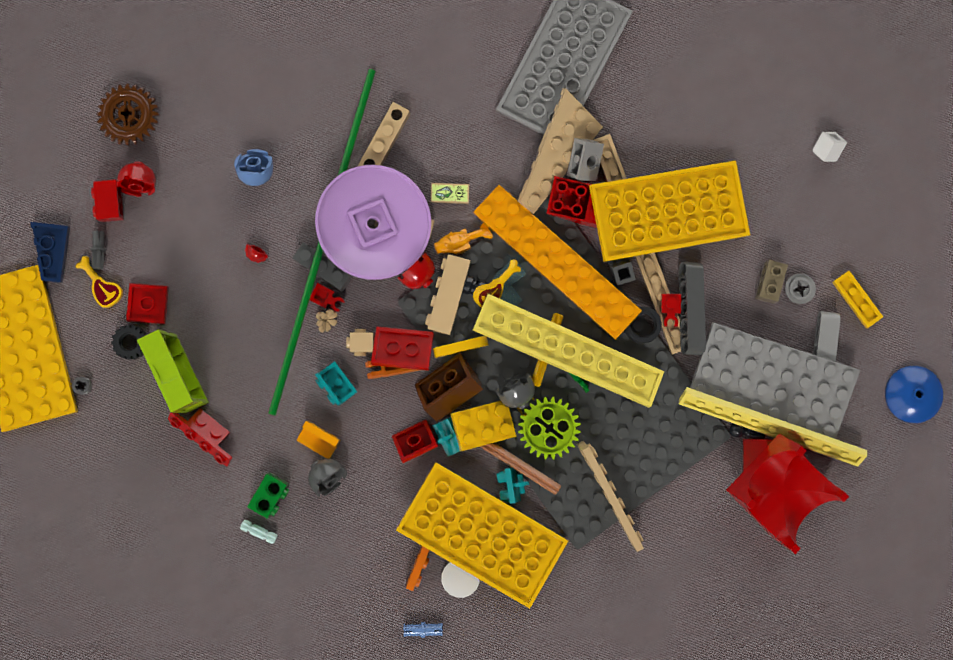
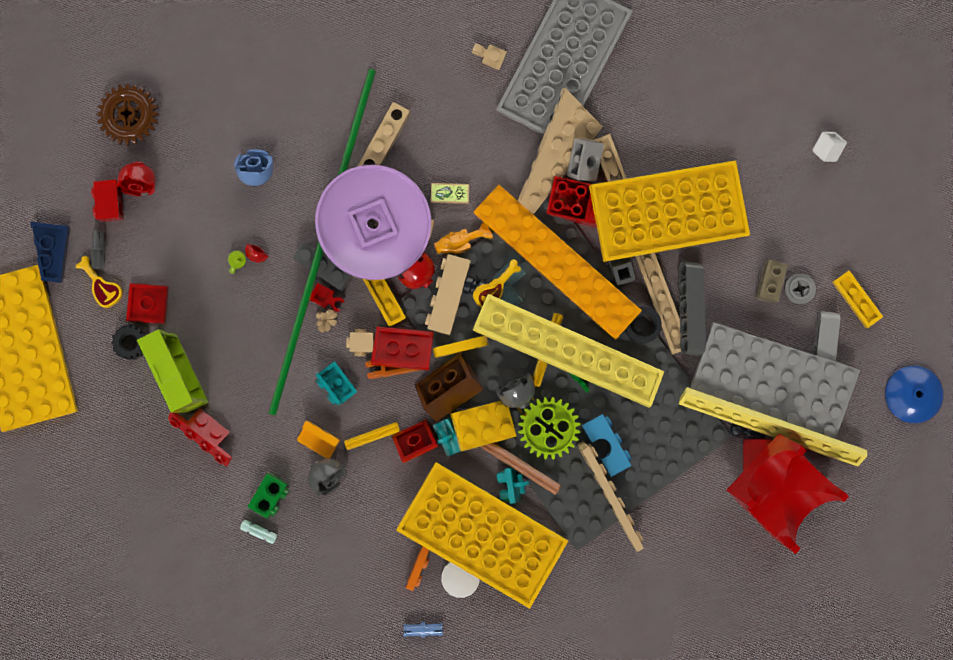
(80, 391): flat silver bush -> none
(236, 260): none -> lime piece
(371, 436): none -> yellow axle
(385, 301): none -> yellow plate
(491, 57): none -> tan plate
(616, 459): none -> dark azure arch
(670, 306): red plate -> none

